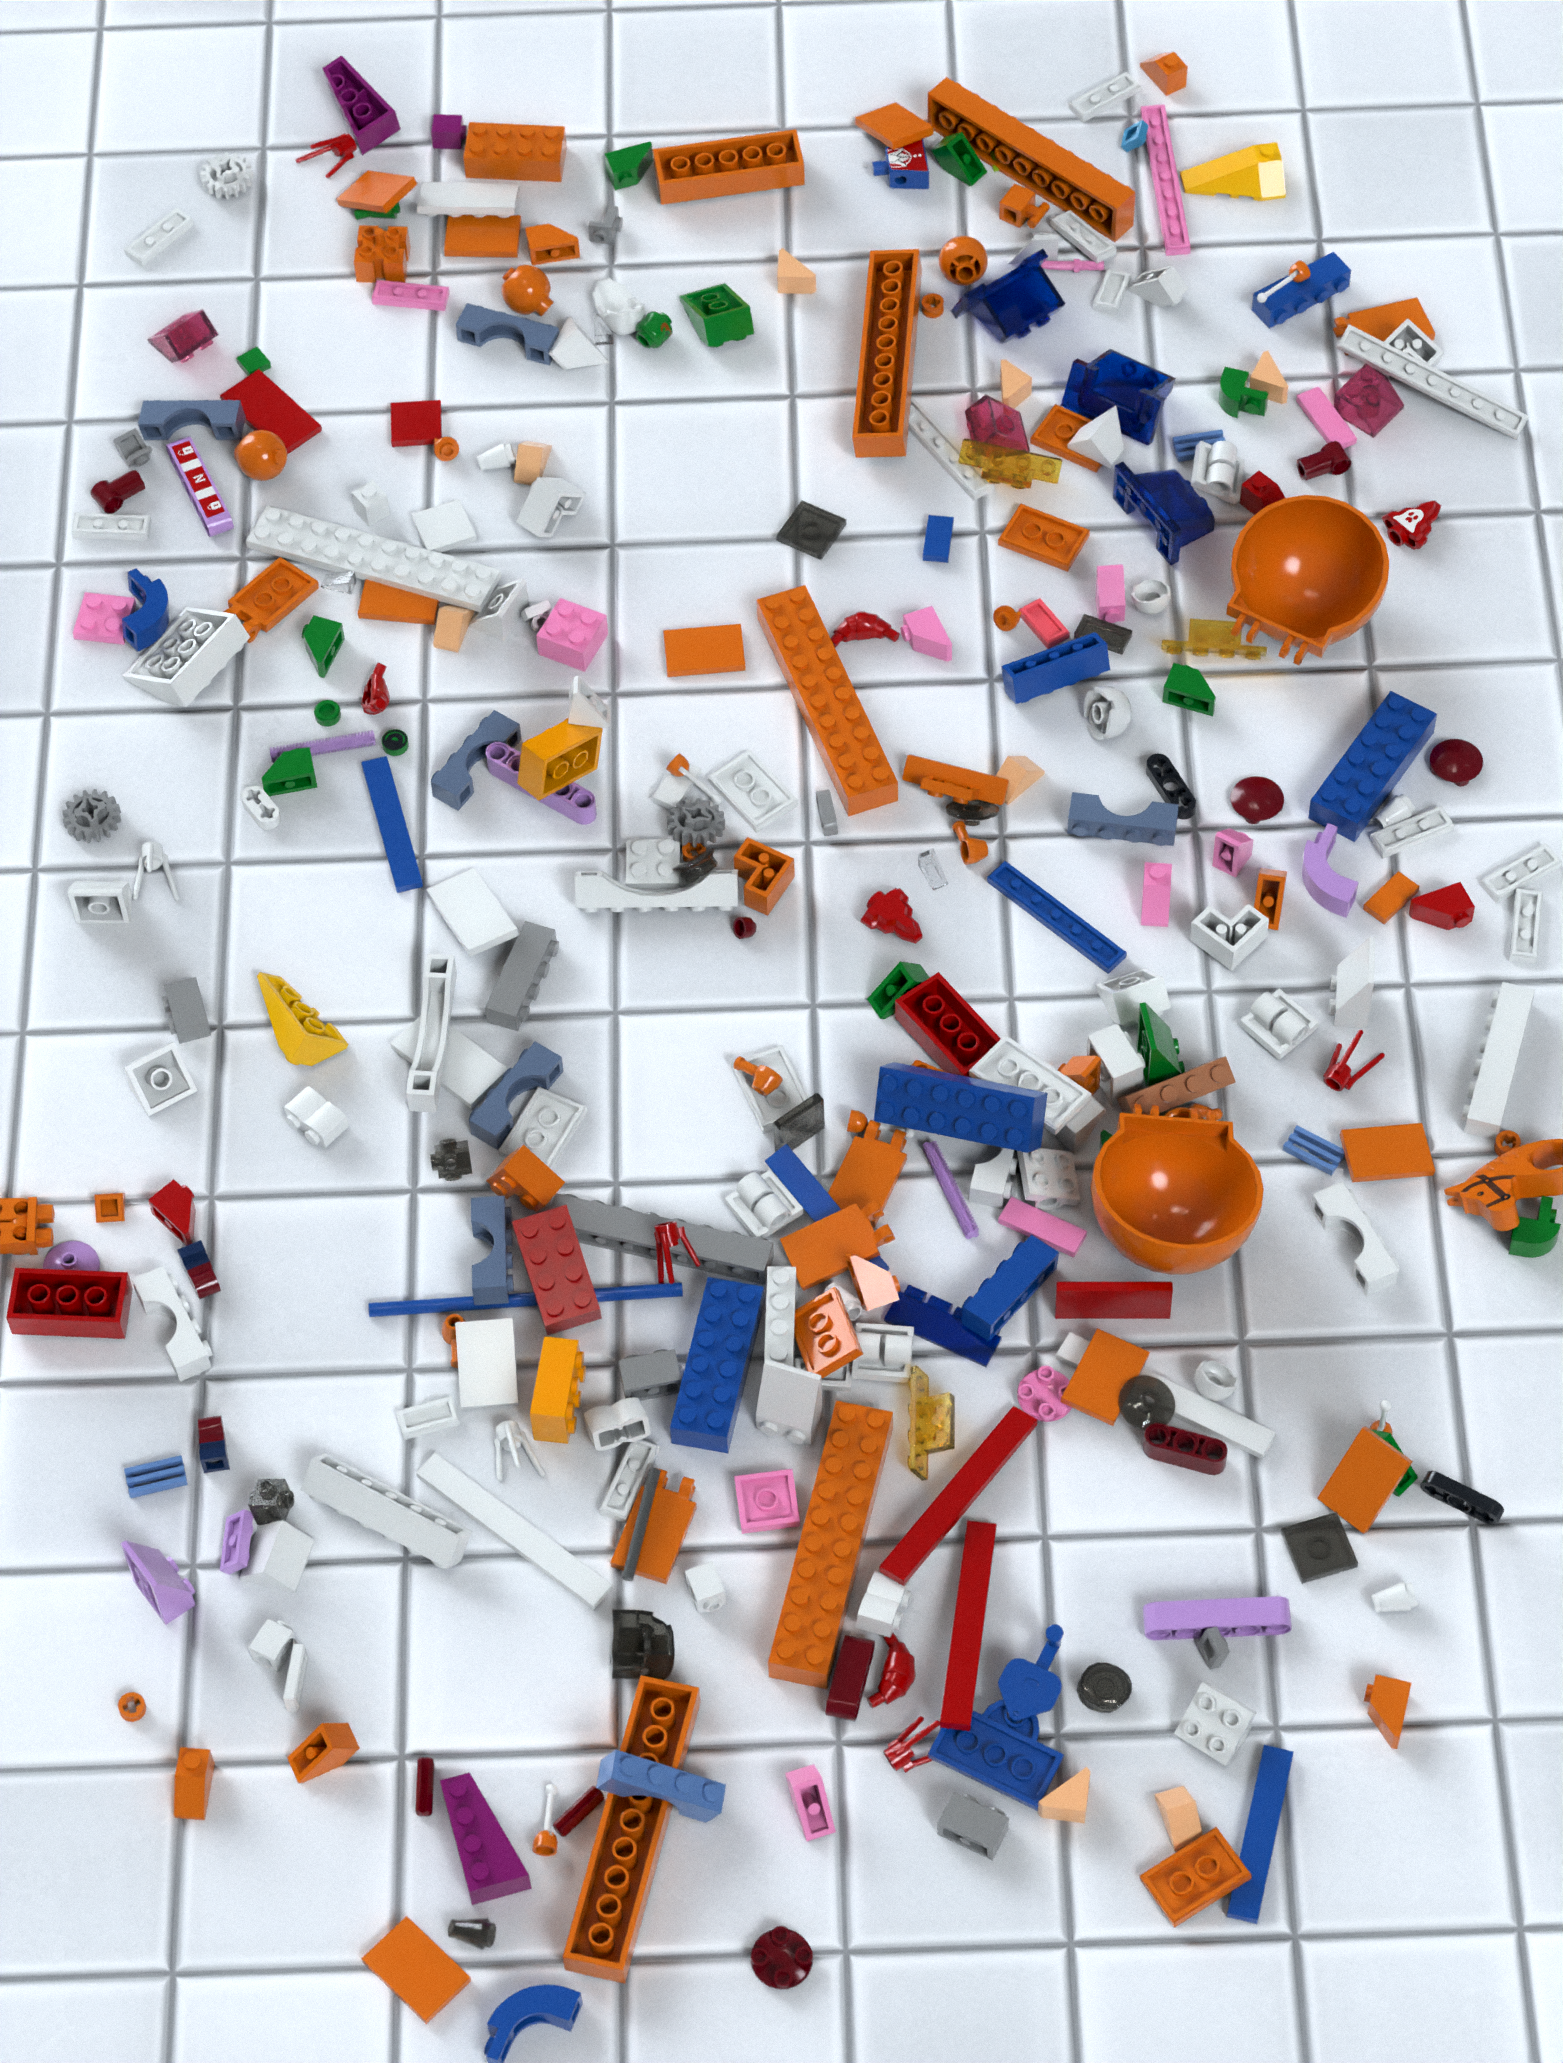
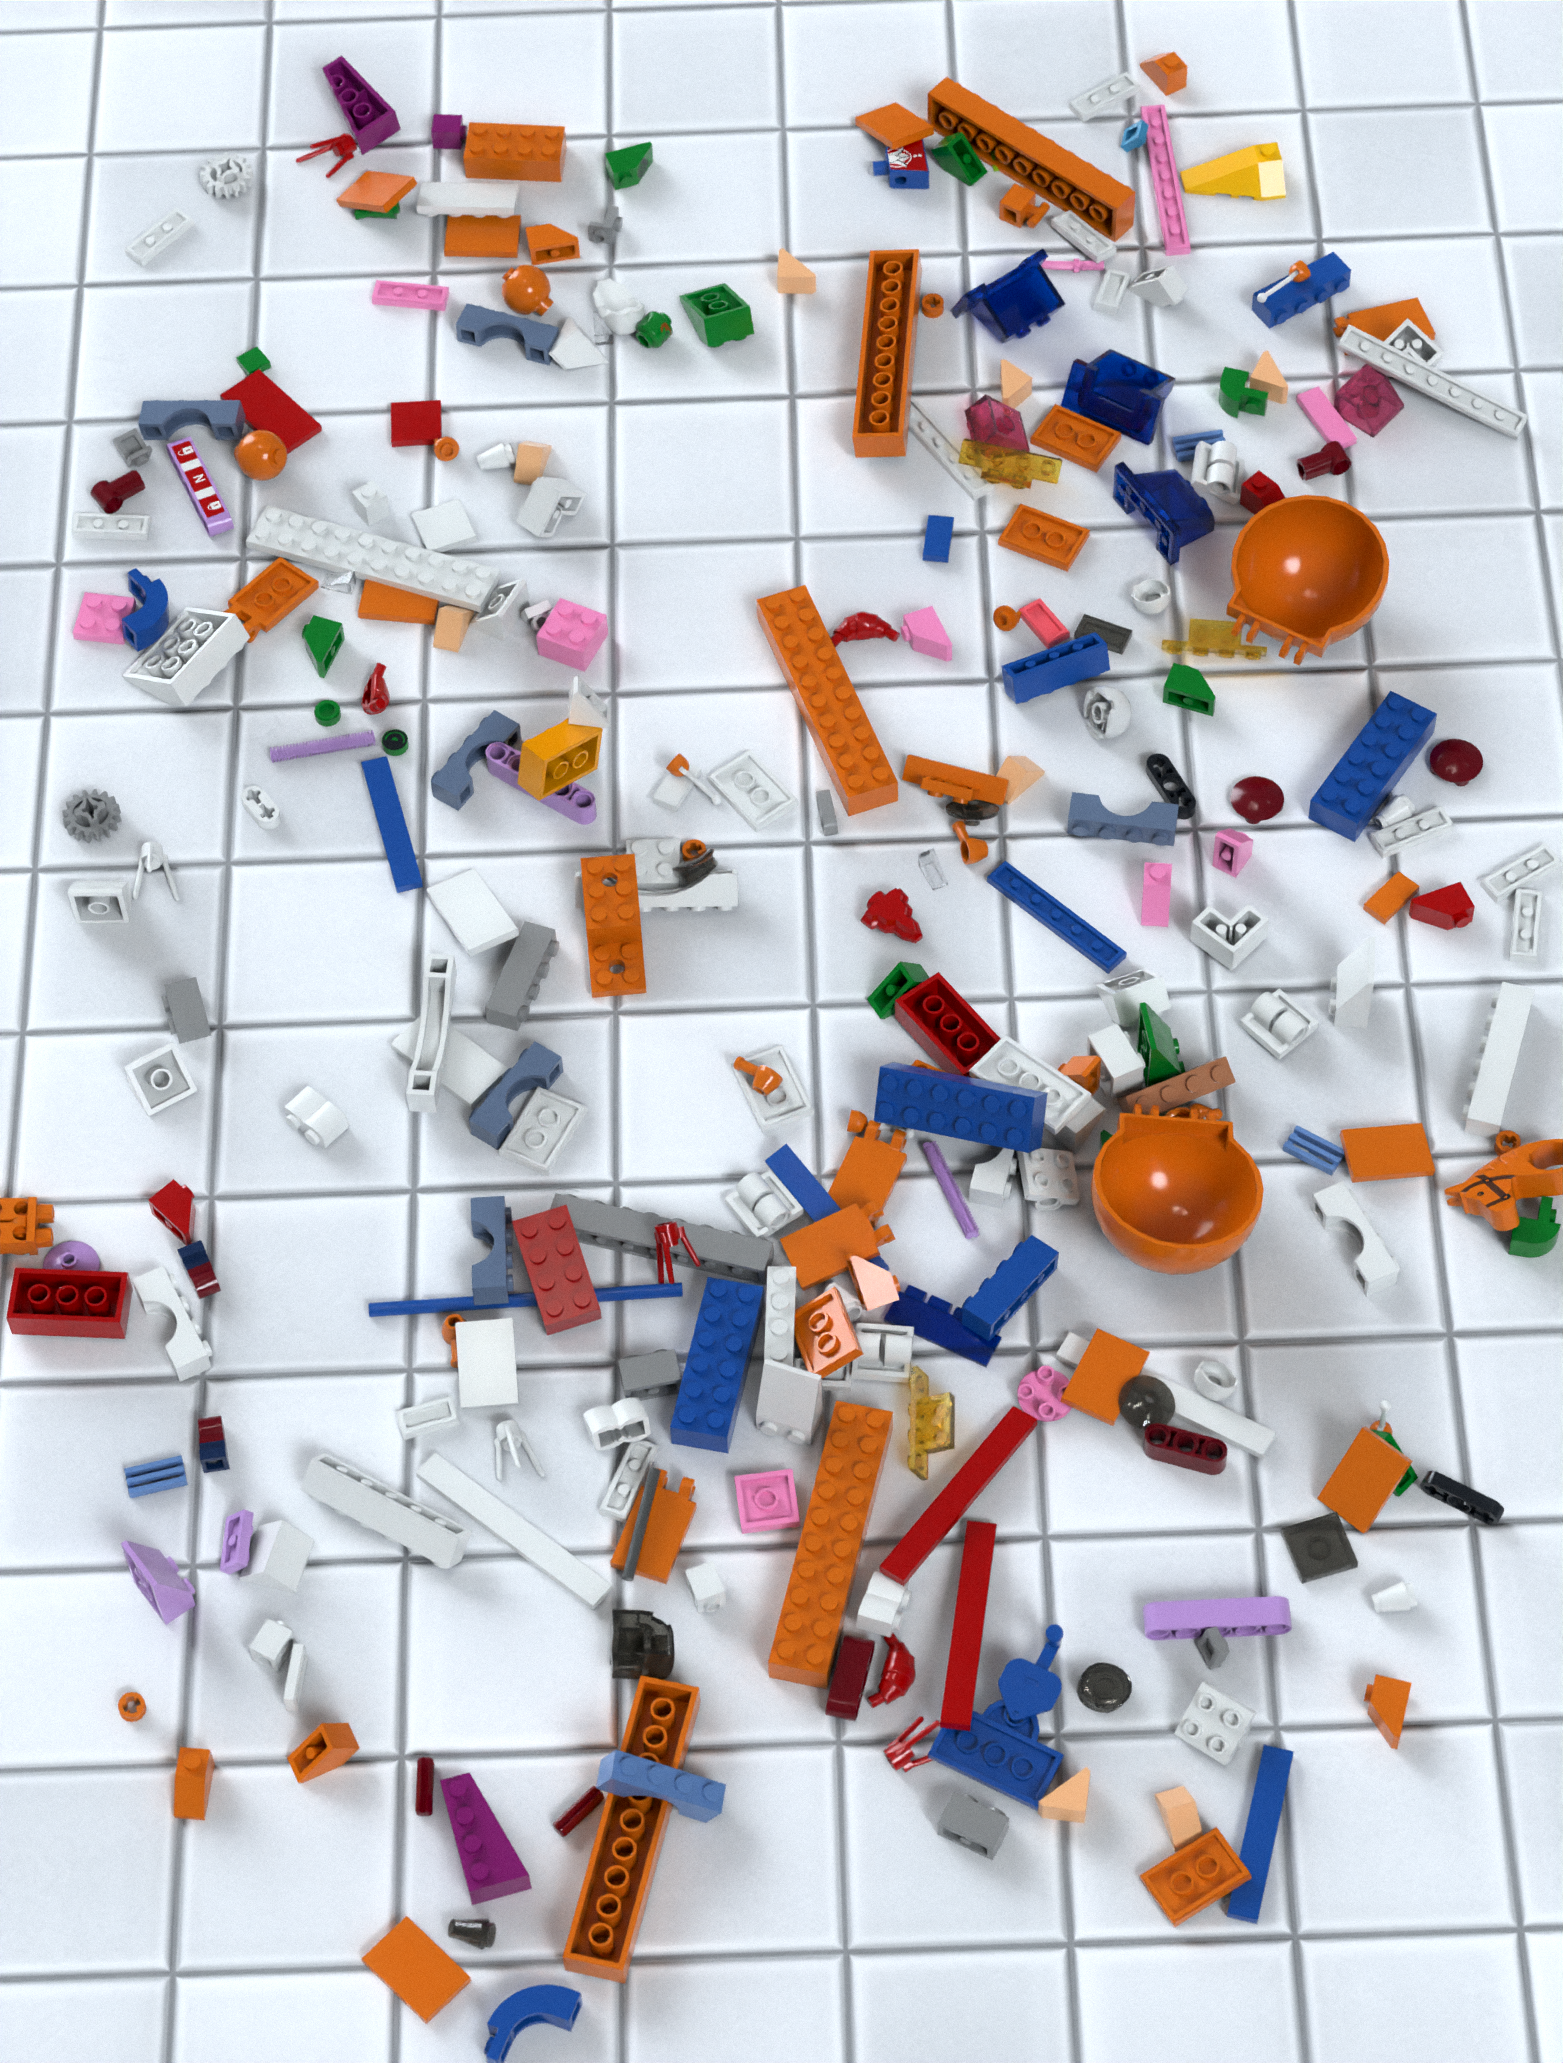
(110, 1207): orange slope -> none
(184, 336): clear pink slope -> none
(270, 1501): clear smoke brick -> none
(290, 773): green slope -> none
(296, 1025): yellow wedge -> none
(382, 254): orange brick -> none
(455, 1168): clear smoke brick -> none
(526, 1177): orange brick -> none
(546, 1842): orange hinge -> none
(557, 1390): light orange brick -> none
(613, 925): none -> orange bracket
(696, 823): light grey gear -> none
(704, 650): orange tile -> none
(728, 166): orange brick -> none
(744, 927): dark red hinge -> none
(766, 874): orange brick -> none
(781, 1958): dark red dish -> none
(800, 1123): clear smoke tile -> none
(810, 1802): bright pink slope -> none
(811, 530): clear smoke tile -> none
(963, 260): orange brick -> none
(1040, 240): white slope -> none
(1044, 1226): bright pink tile -> none
(1100, 439): white slope -> none
(1110, 593): bright pink slope -> none
(1113, 1300): red tile -> none
(1270, 895): orange slope -> none
(1322, 883): lavender arch -> none
(1338, 1075): red plant -> none
(1411, 525): red rock -> none

